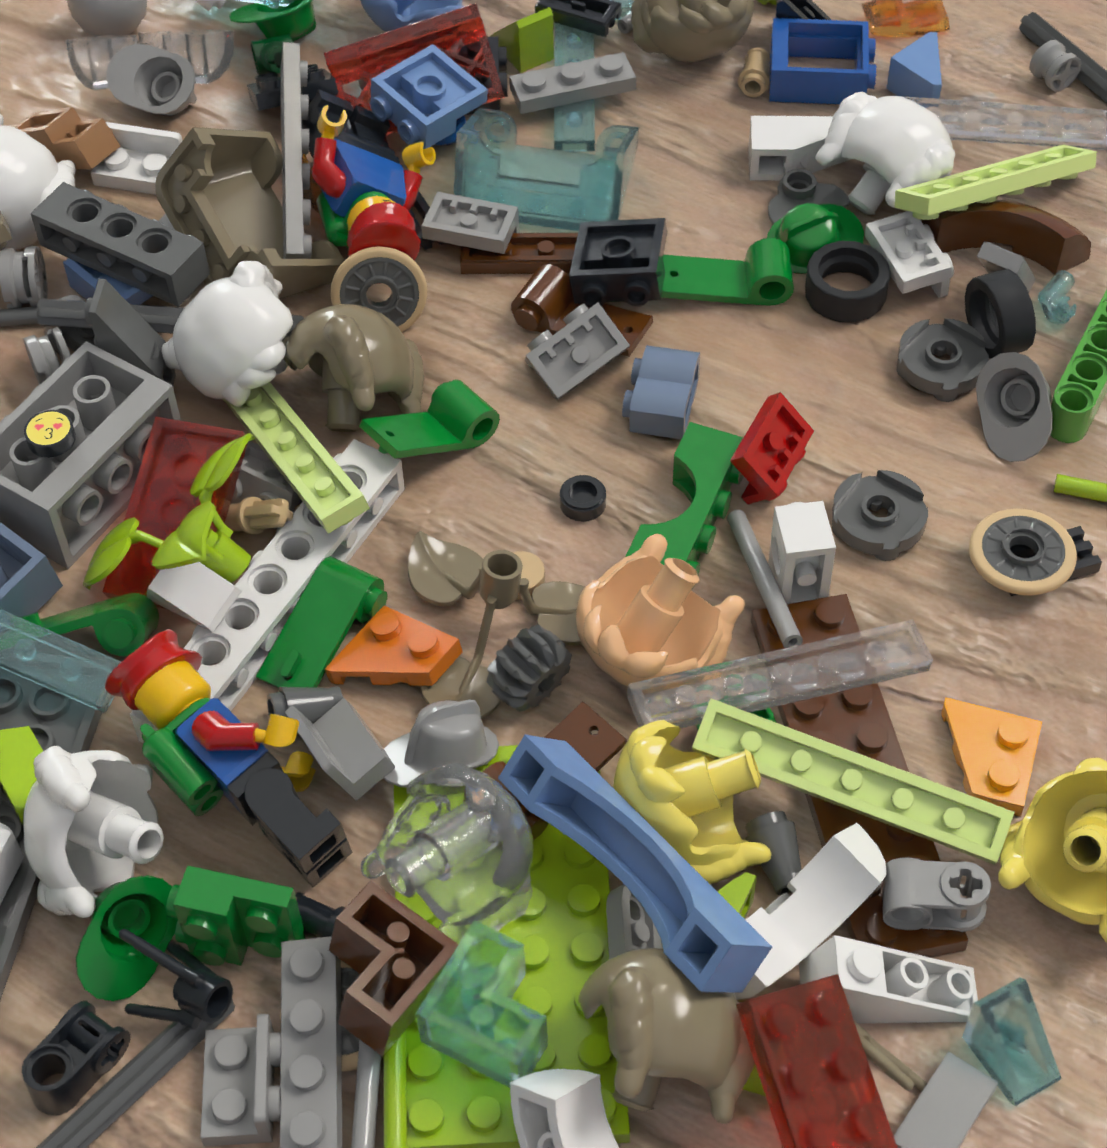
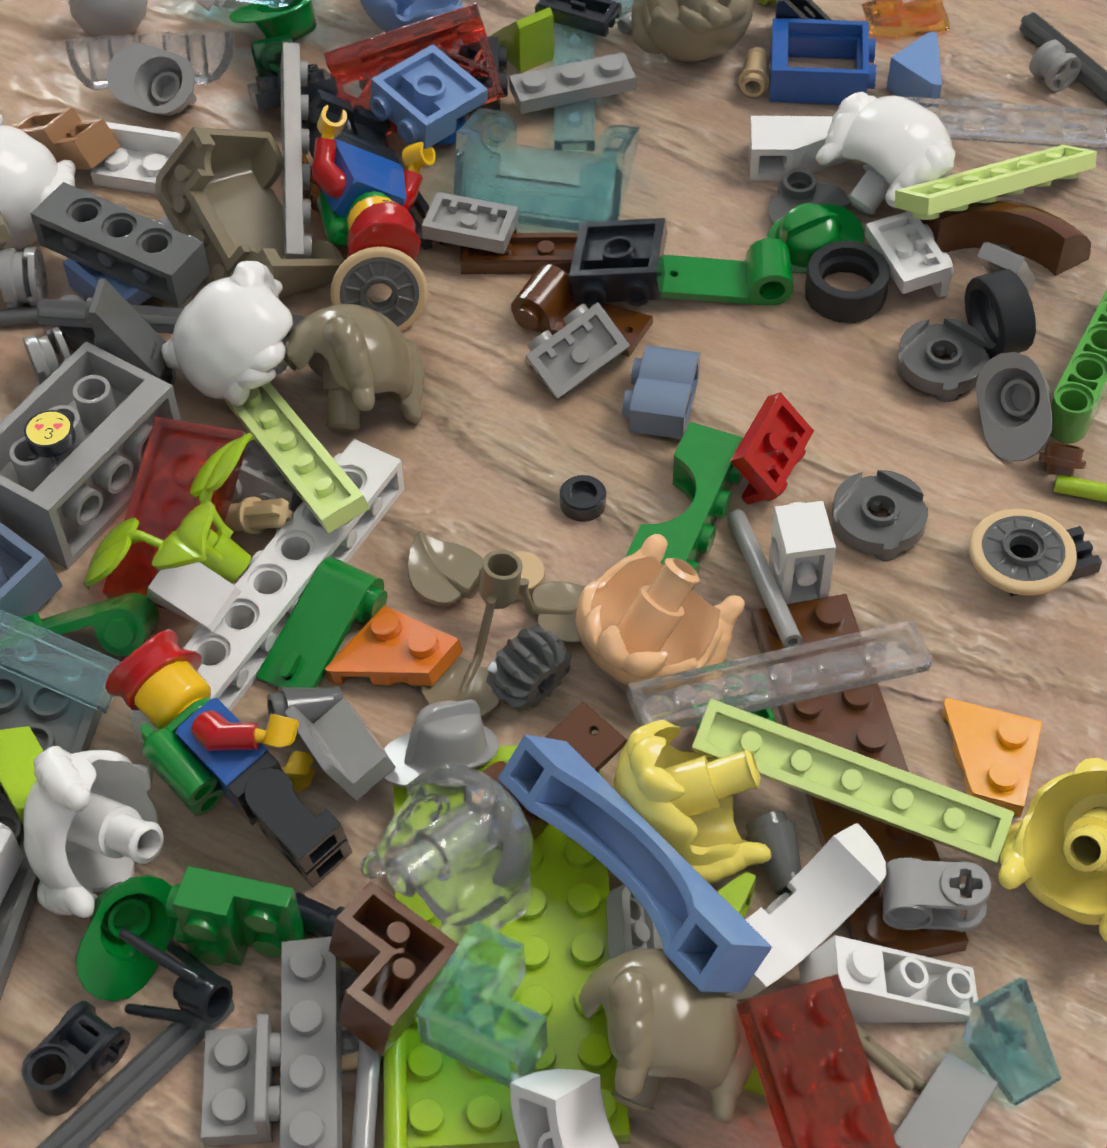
(453, 422): green door -> none
(1053, 298): clear light blue arm -> none
(1062, 458): none -> reddish brown plate

